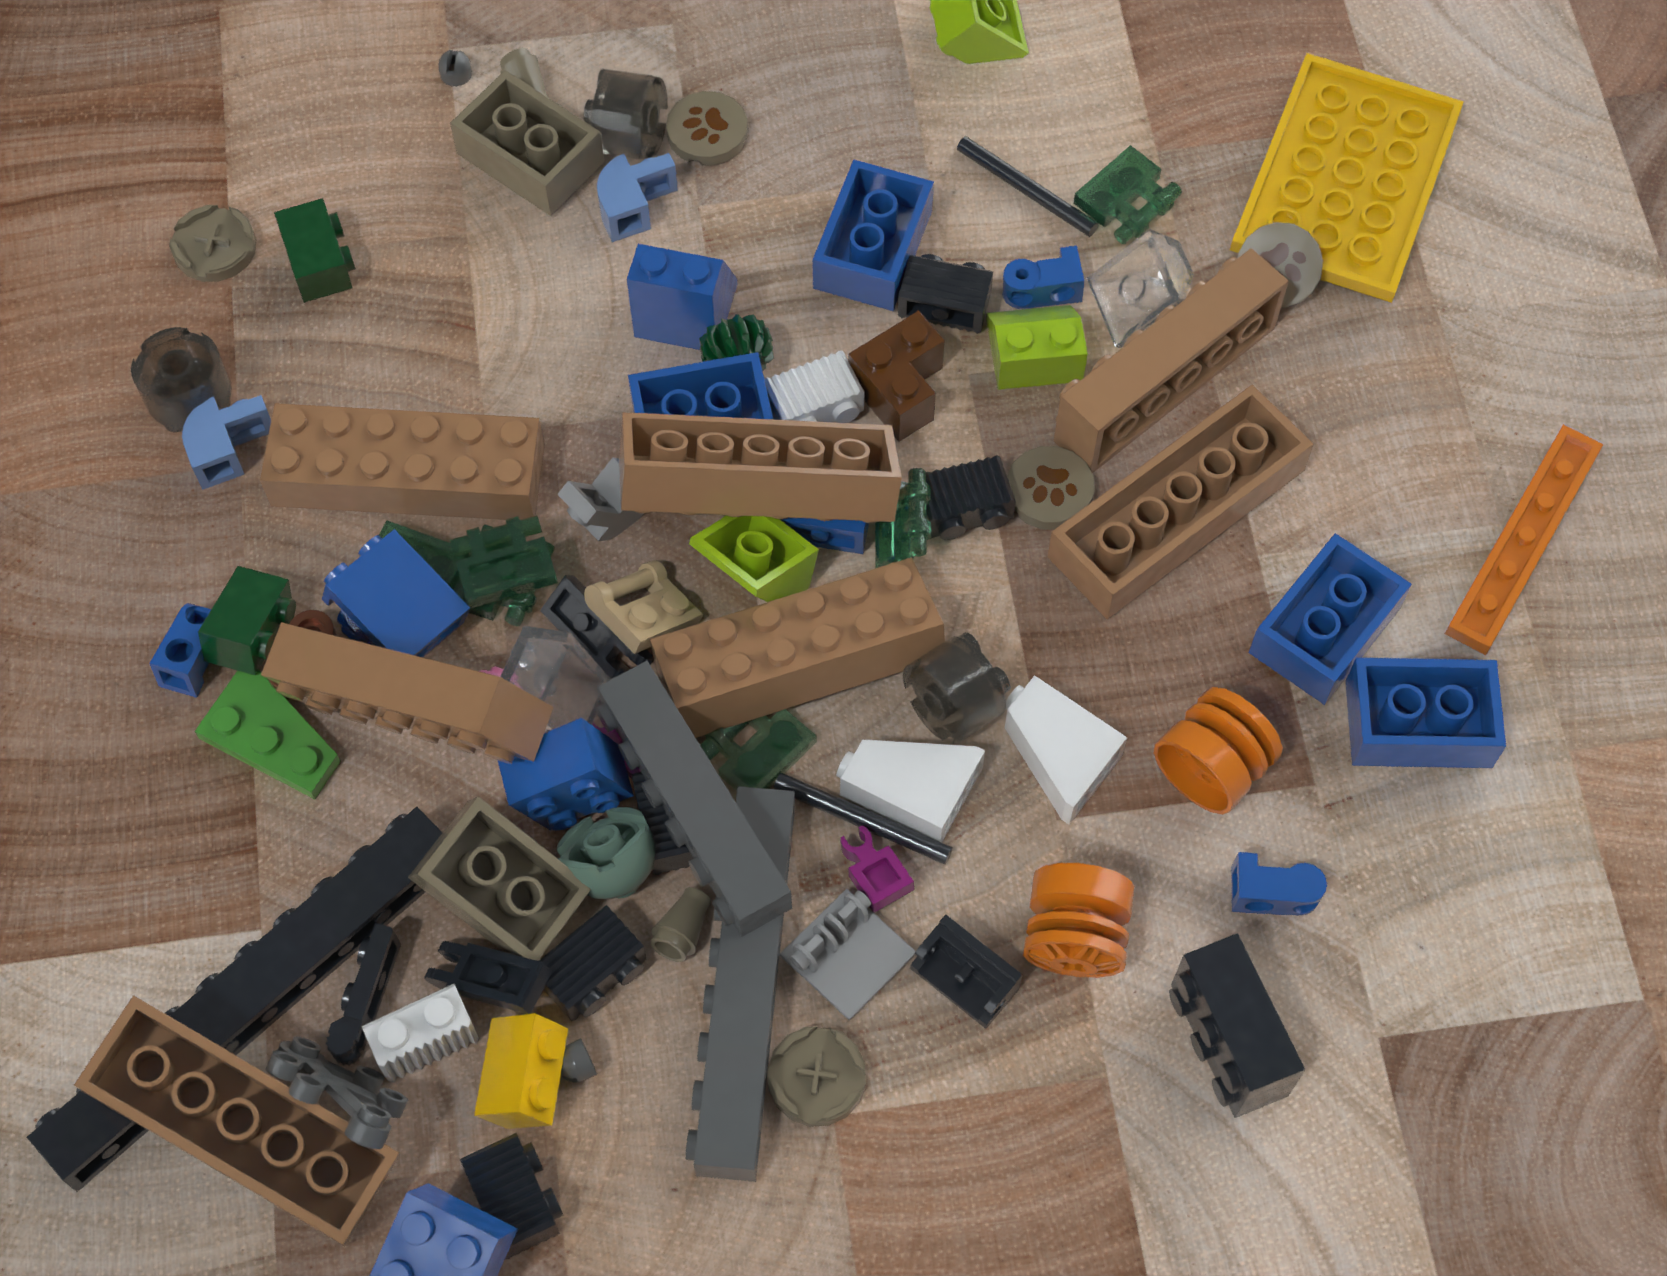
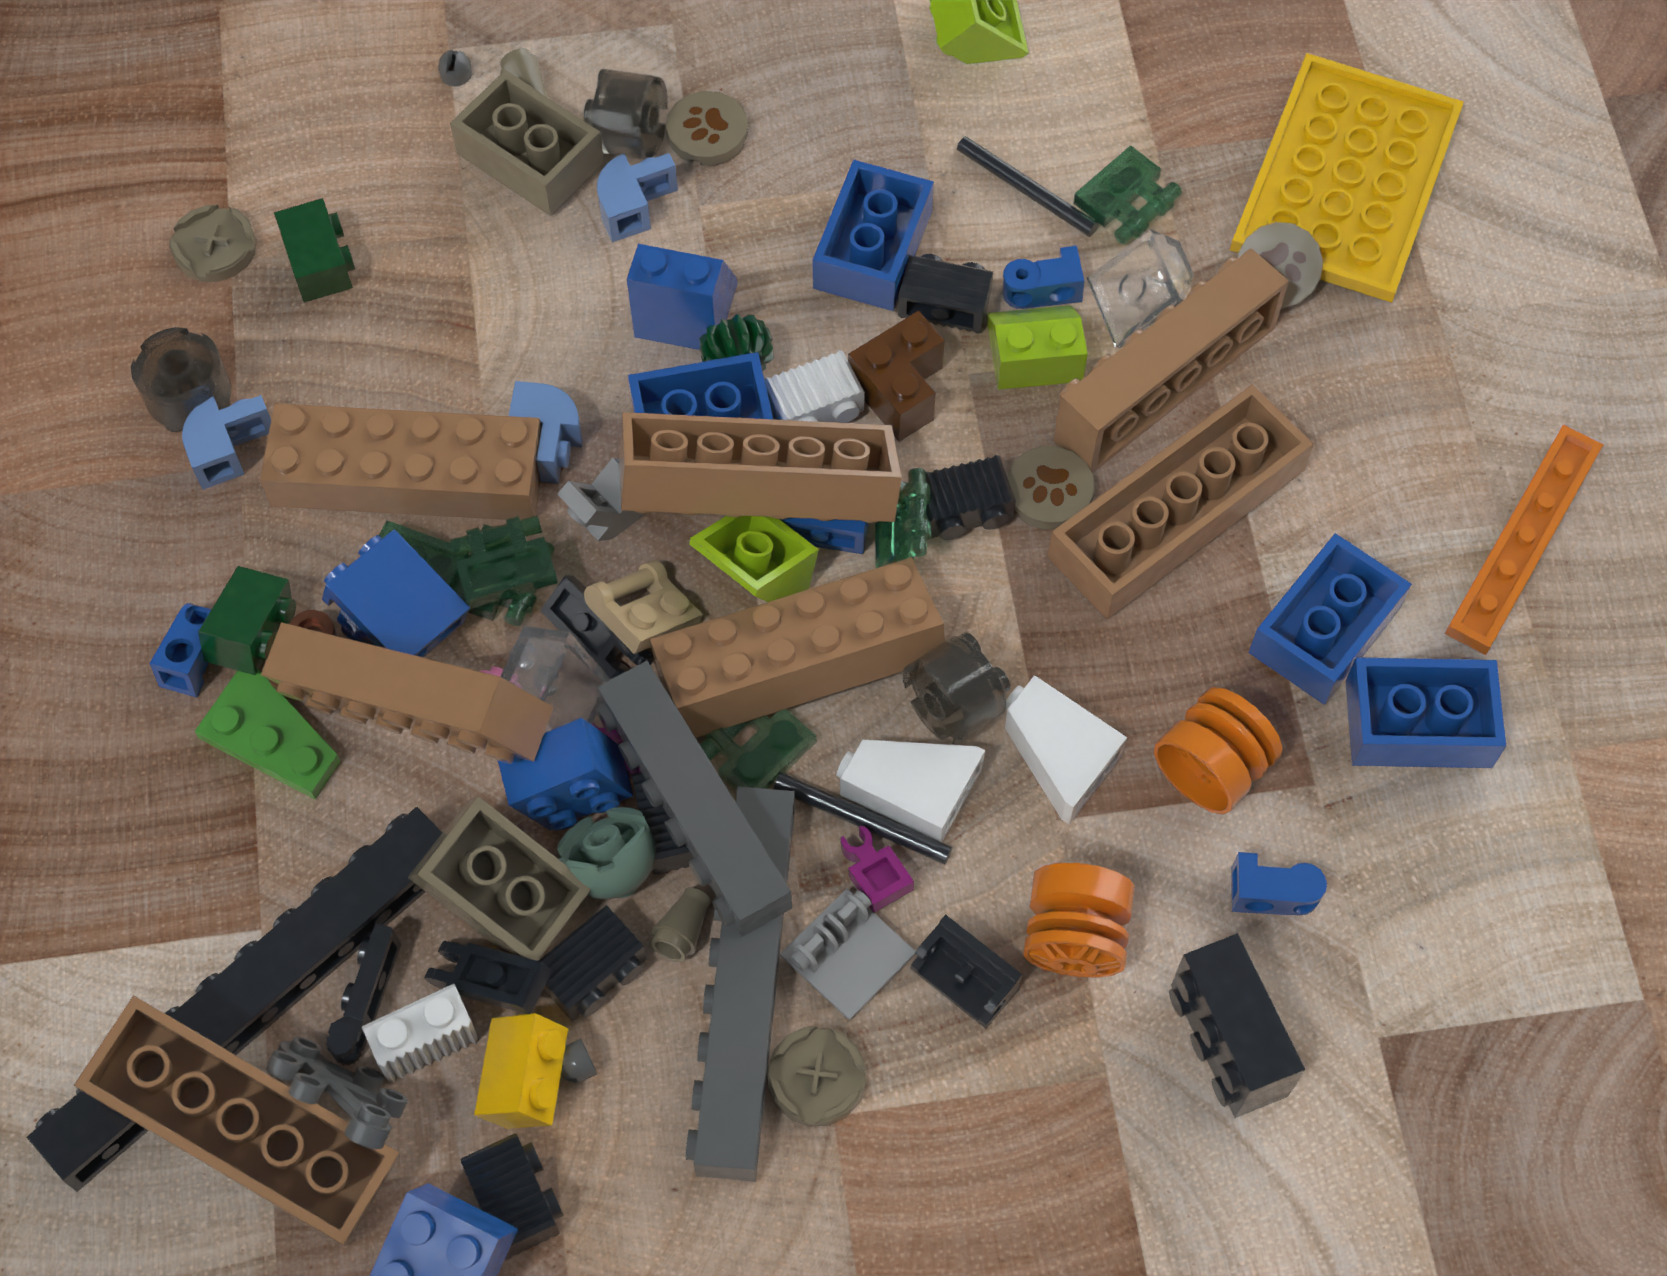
(558, 423): none -> medium blue brick

